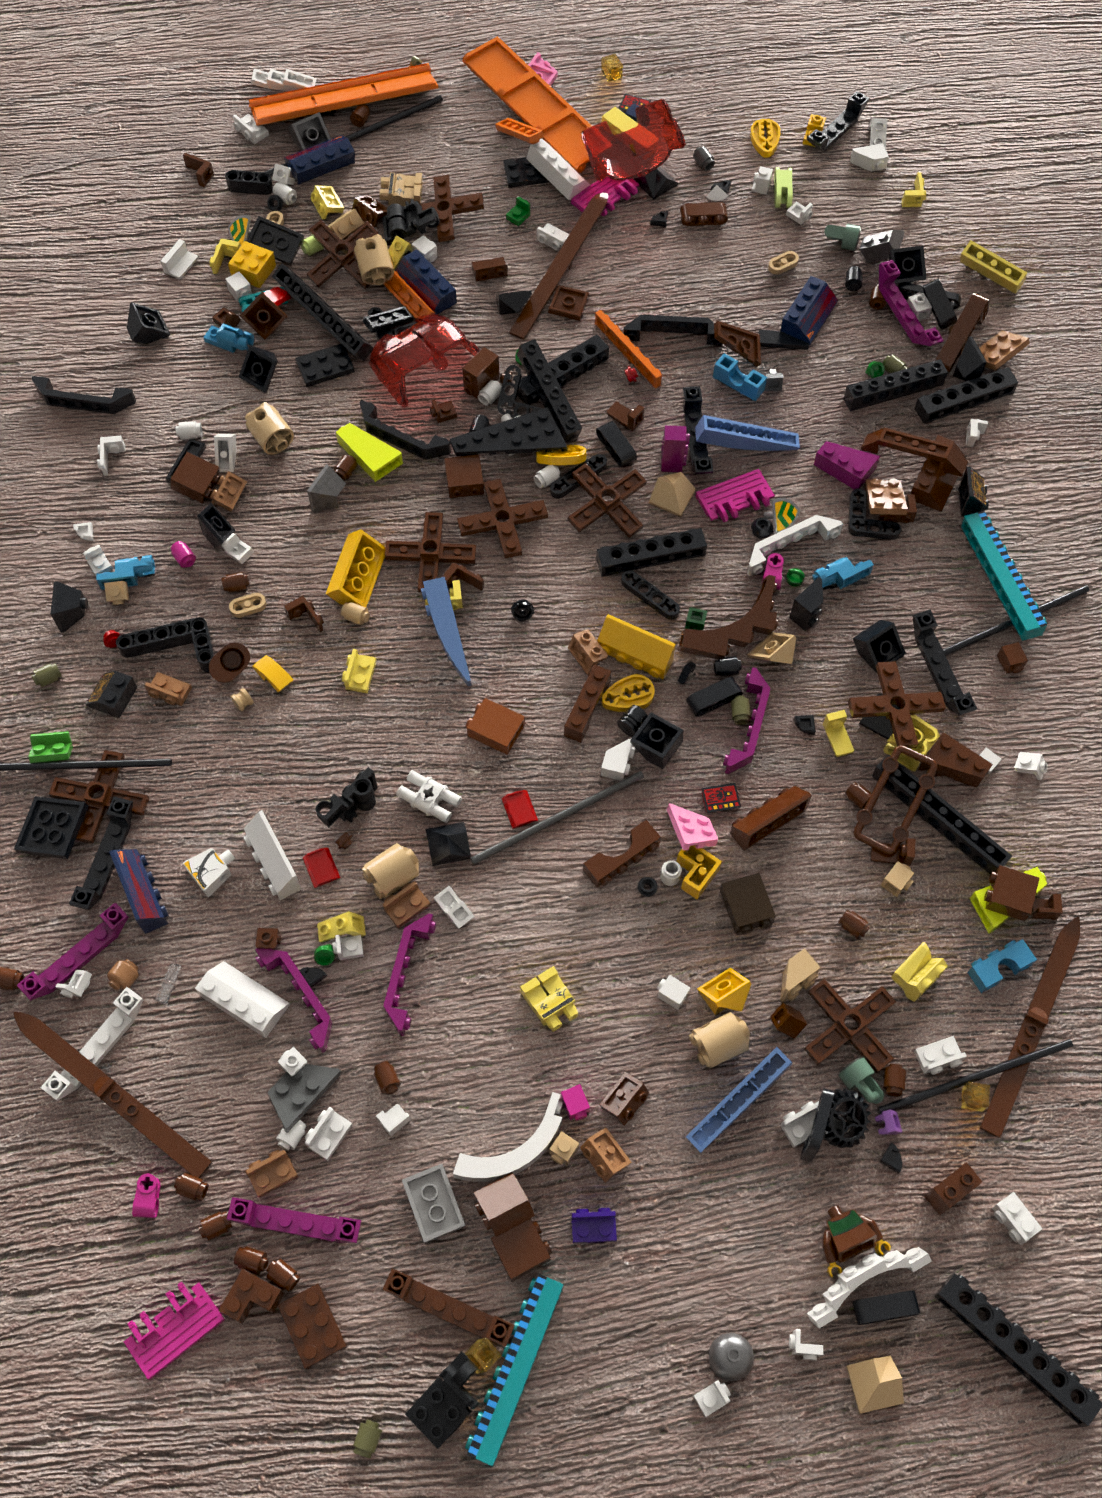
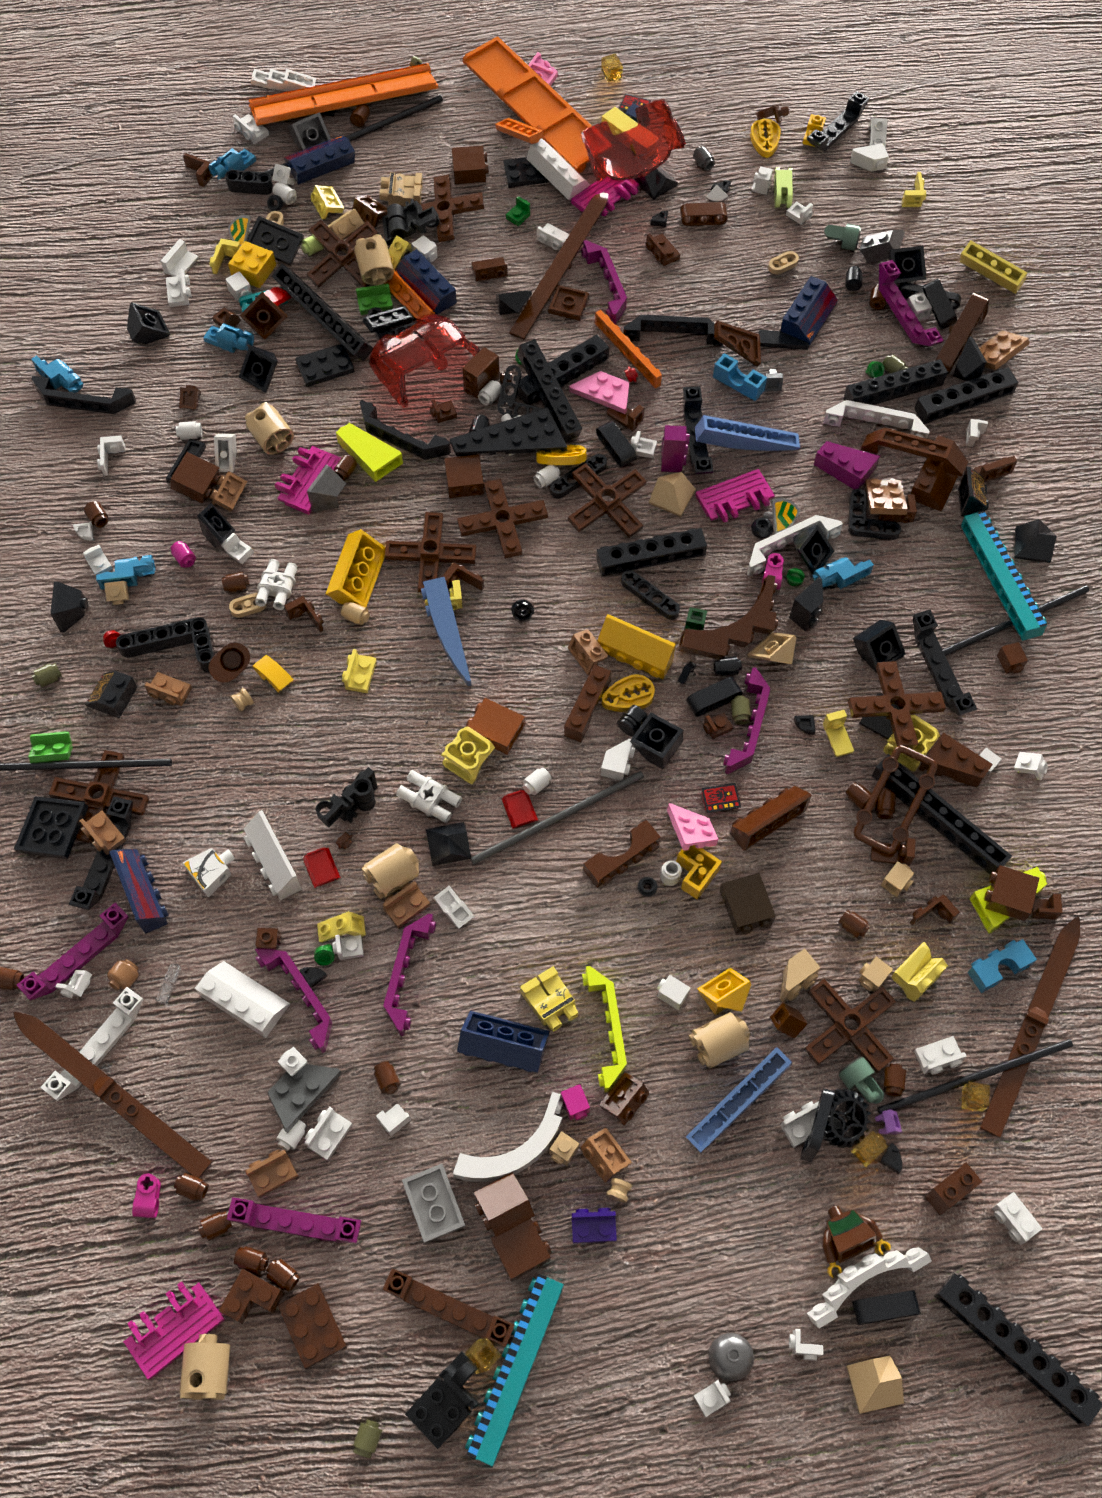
(58, 374): none -> dark azure plate
(96, 514): none -> reddish brown brick
(103, 831): none -> medium nougat bracket
(177, 290): none -> white bracket
(189, 397): none -> reddish brown bracket
(205, 1369): none -> tan cylinder
(231, 161): none -> dark azure plate
(276, 584): none -> white pin
(303, 478): none -> dark pink hinge
(374, 296): none -> bright green bracket
(467, 753): none -> light yellow piece
(469, 164): none -> reddish brown piece
(503, 1041): none -> dark blue slope
(536, 781): none -> white brick
(595, 253): none -> magenta slope
(598, 982): none -> neon yellow slope
(603, 390): none -> bright pink wing
(619, 1190): none -> tan wheel
(643, 446): none -> white bracket
(662, 249): none -> reddish brown bracket
(717, 725): none -> reddish brown bracket
(774, 110): none -> reddish brown piece
(813, 547): none -> black slope
(870, 1148): none -> clear yellow brick
(874, 974): none -> tan brick
(877, 415): none -> white slope
(886, 804): none -> reddish brown brick
(942, 904): none -> reddish brown bracket
(997, 468): none -> reddish brown bracket
(1034, 542): none -> black slope

